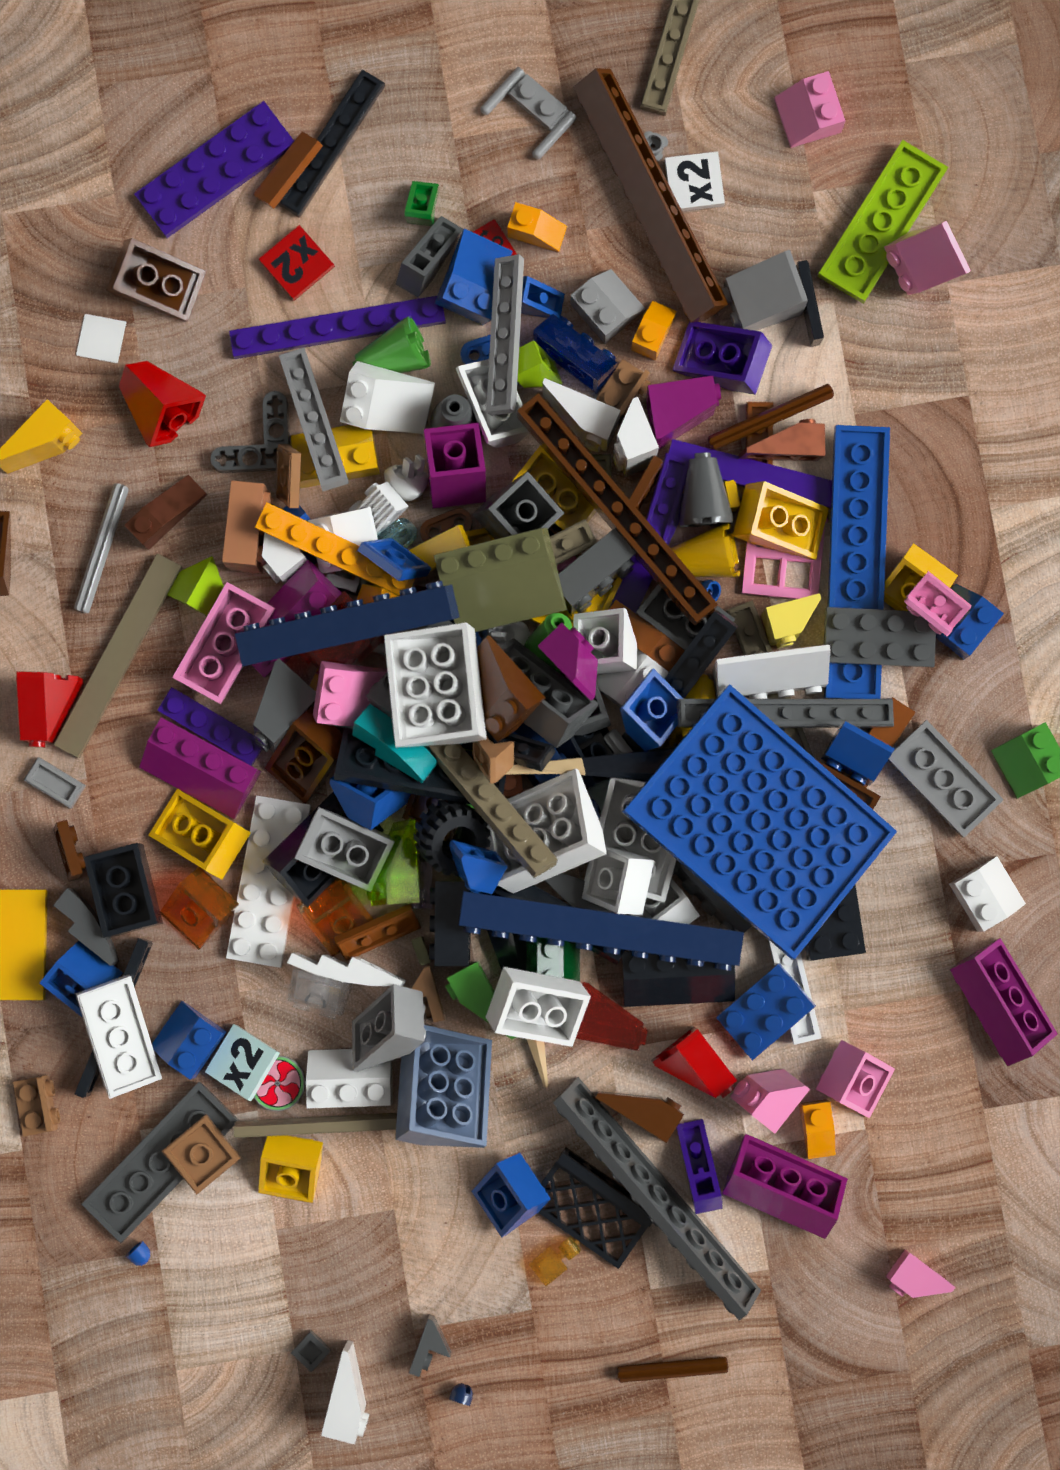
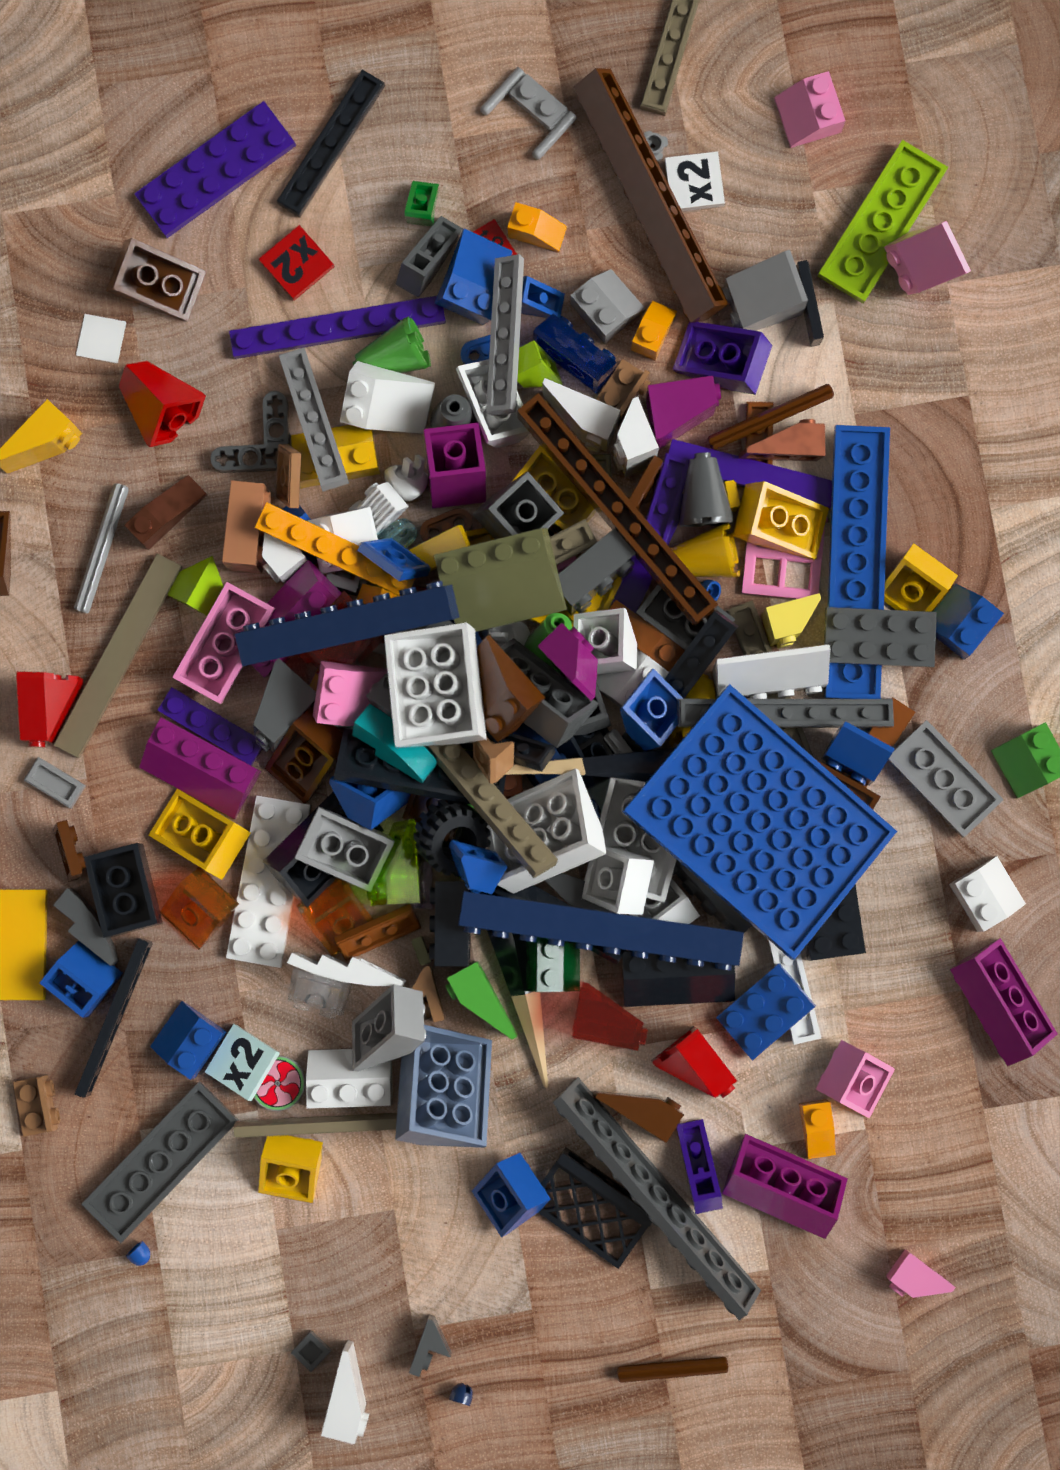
(118, 1036): white tile -> none
(201, 1154): medium nougat tile -> none
(288, 170): dark orange tile -> none
(537, 1006): white brick -> none
(549, 1264): clear yellow plate -> none
(770, 1096): bright pink slope -> none
(936, 604): bright pink bracket -> none

